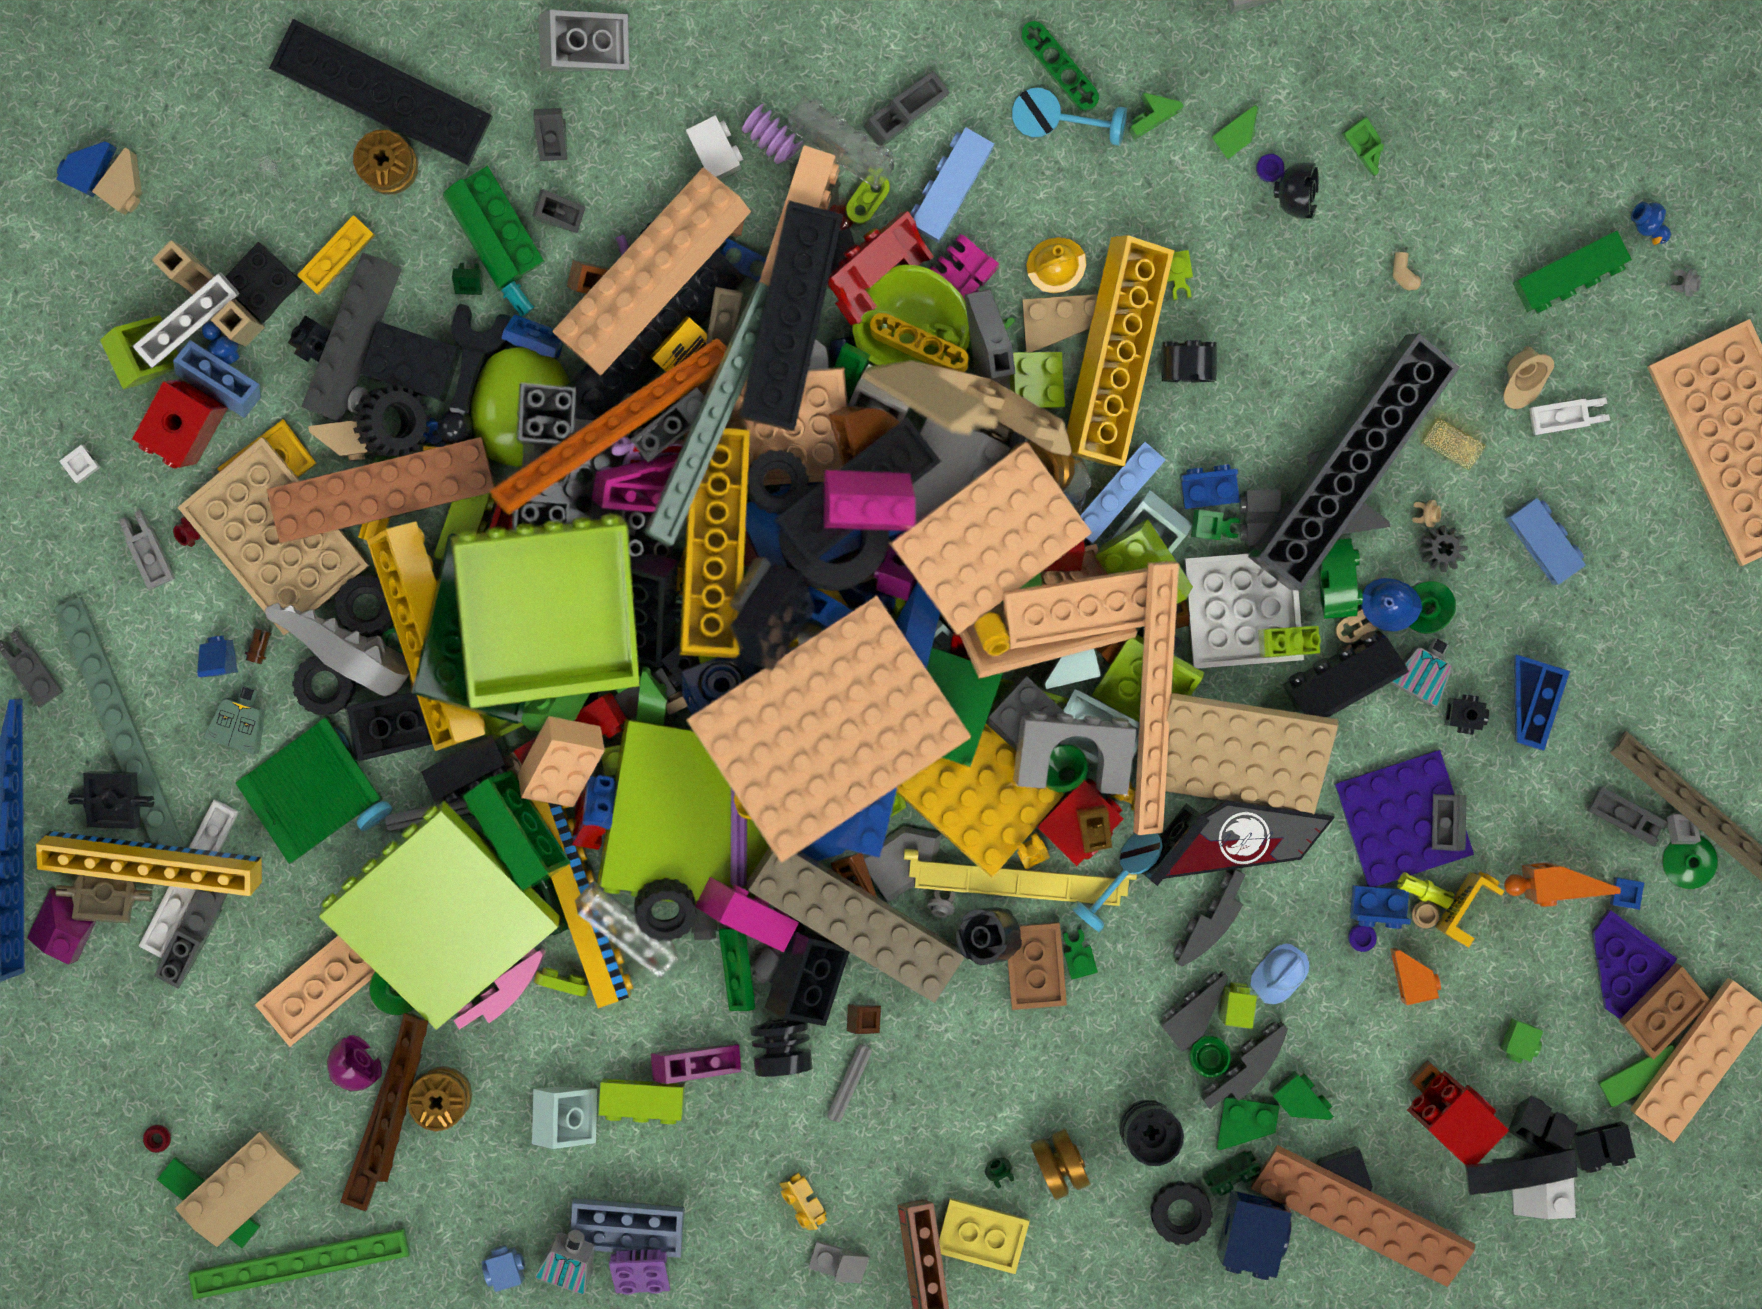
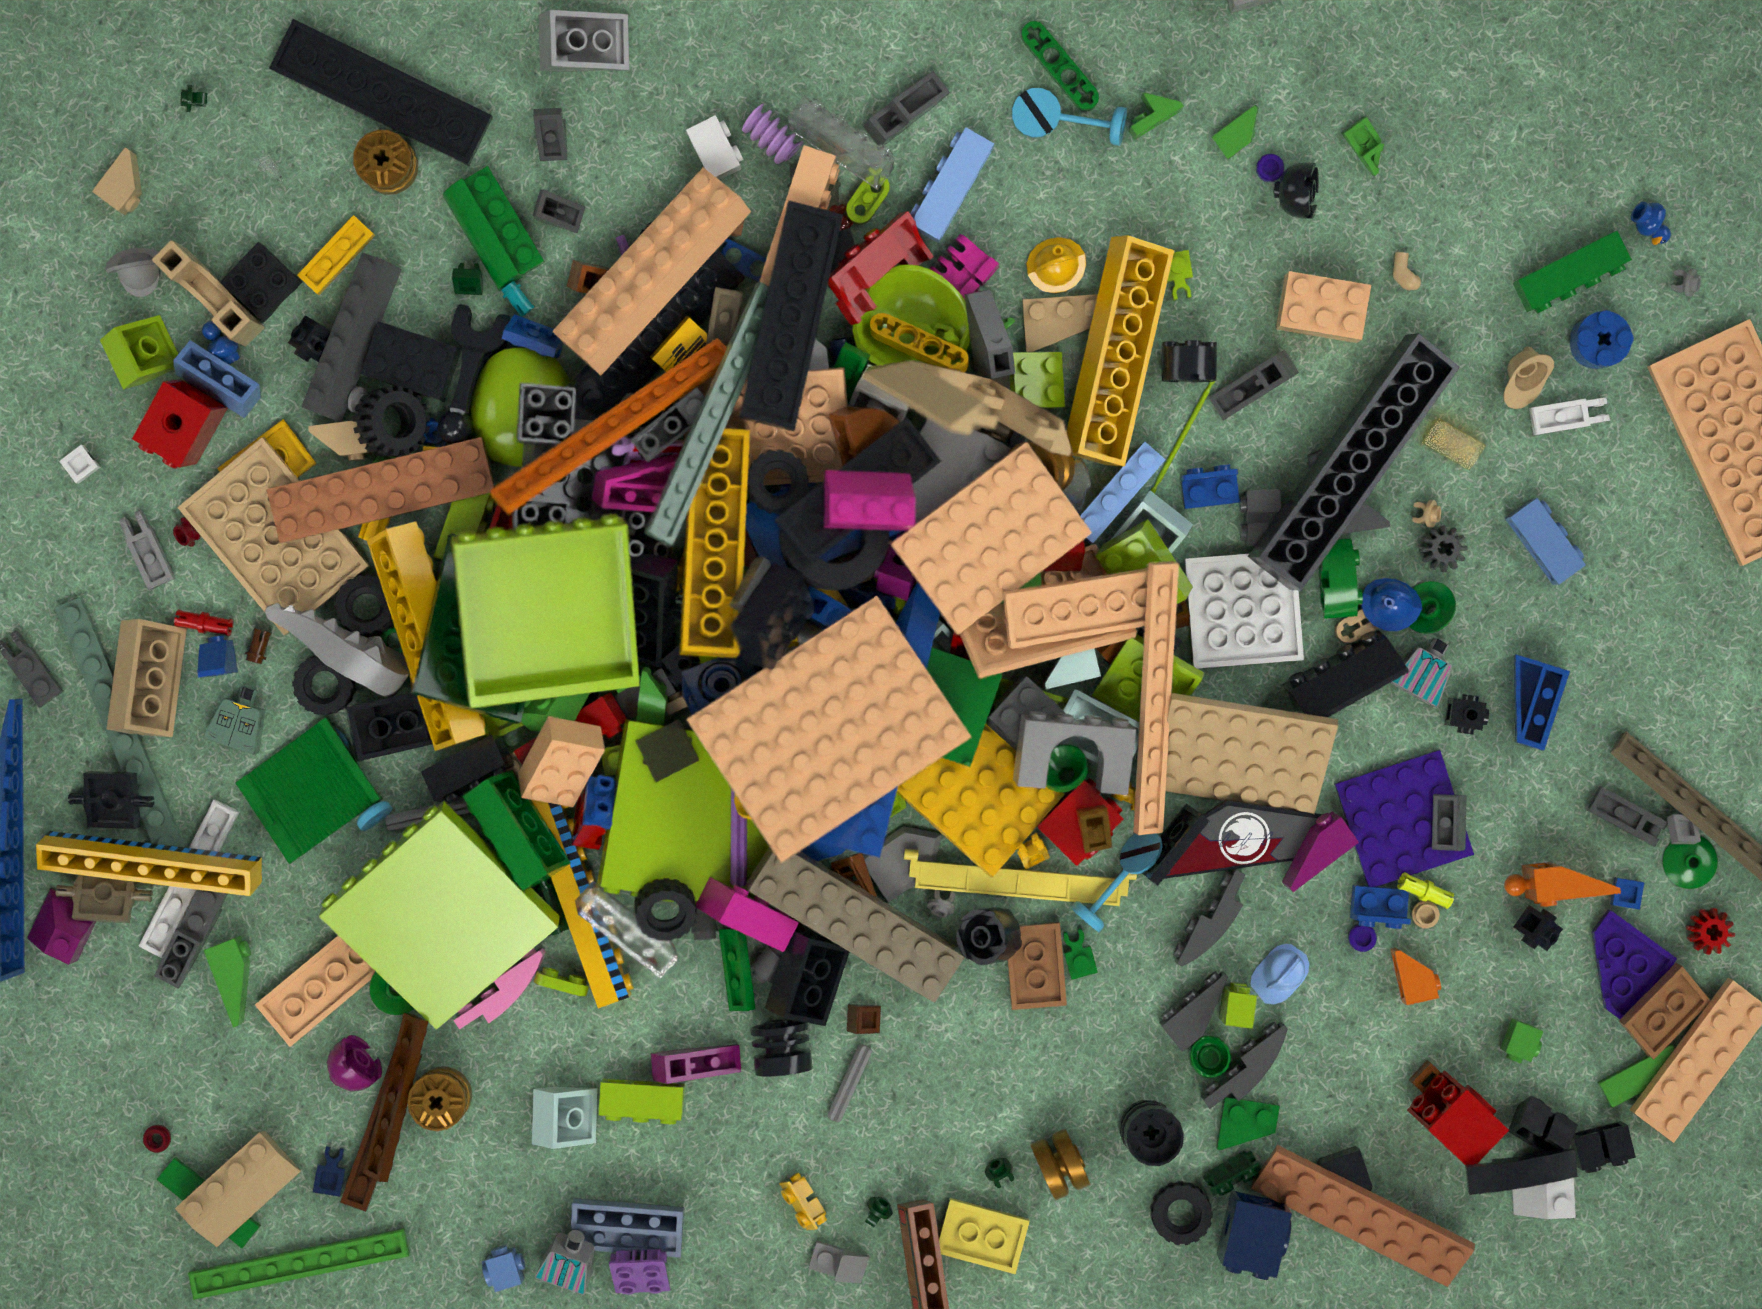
(86, 167): blue slope -> none
(135, 270): none -> light grey helmet
(146, 678): none -> tan slope
(186, 319): white brick -> none
(191, 98): none -> dark green plate
(203, 622): none -> red pin
(231, 972): none -> bright green slope
(330, 1178): none -> dark blue plate
(667, 750): none -> clear smoke piece
(879, 1208): none -> dark green plate
(992, 633): yellow brick -> none
(1182, 436): none -> lime piece
(1211, 525): green plate -> none
(1253, 384): none -> dark grey slope
(1289, 641): lime slope -> none
(1299, 1100): green slope -> none
(1321, 847): none -> magenta slope
(1323, 307): none -> light nougat brick
(1462, 900): yellow panel -> none
(1538, 928): none -> black brick
(1615, 345): none -> blue brick
(1710, 920): none -> red gear

